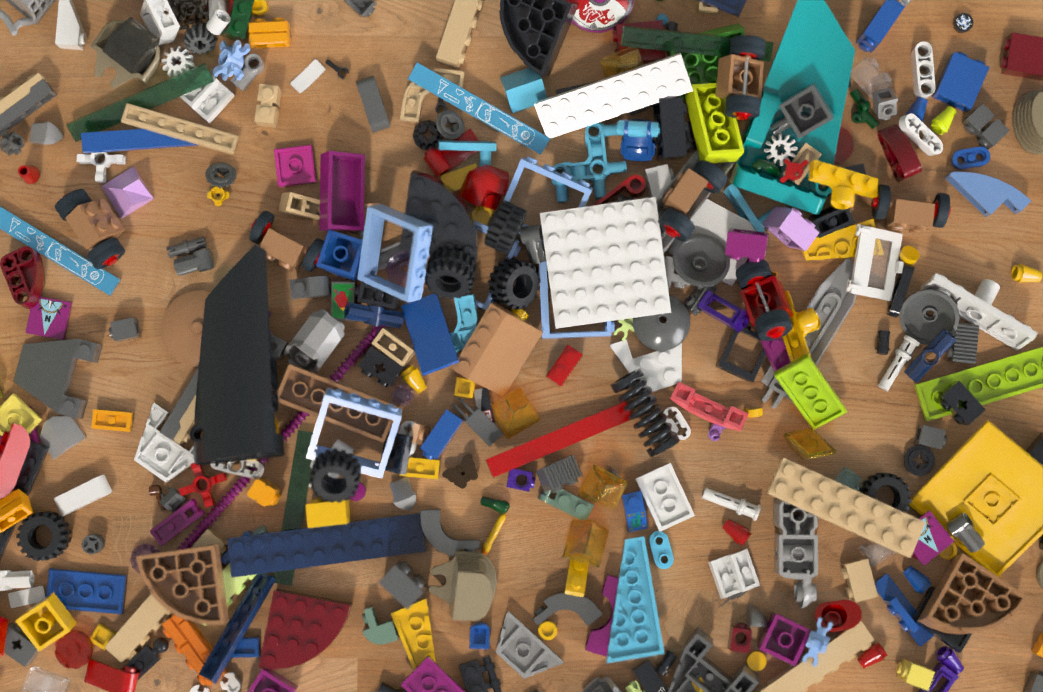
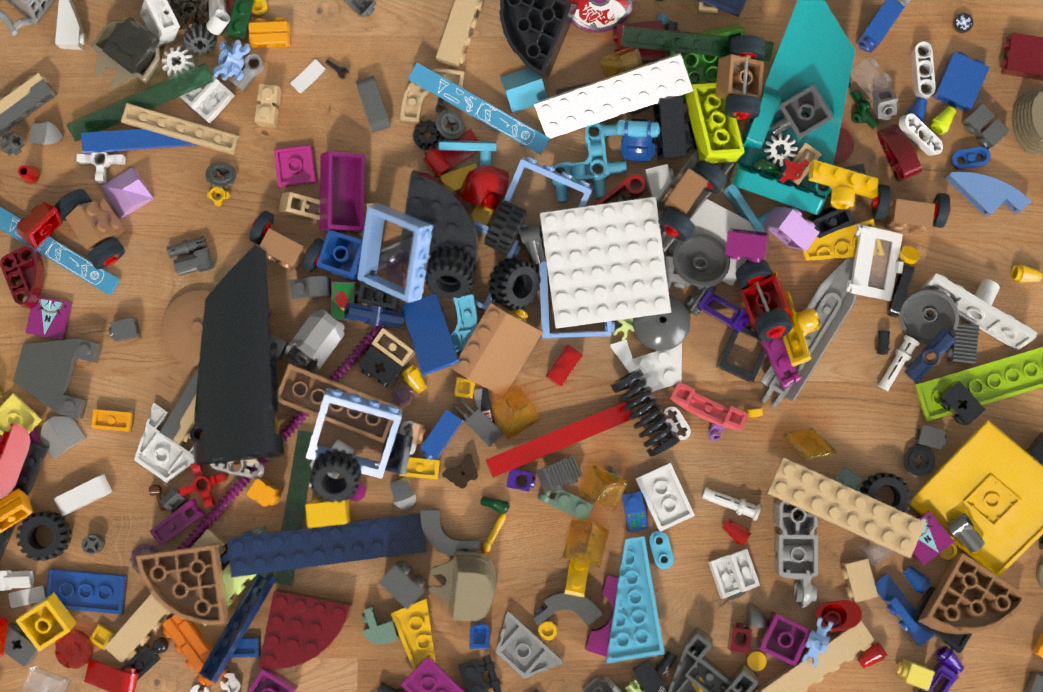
(39, 224): none -> red slope
(810, 391): lime tile -> none

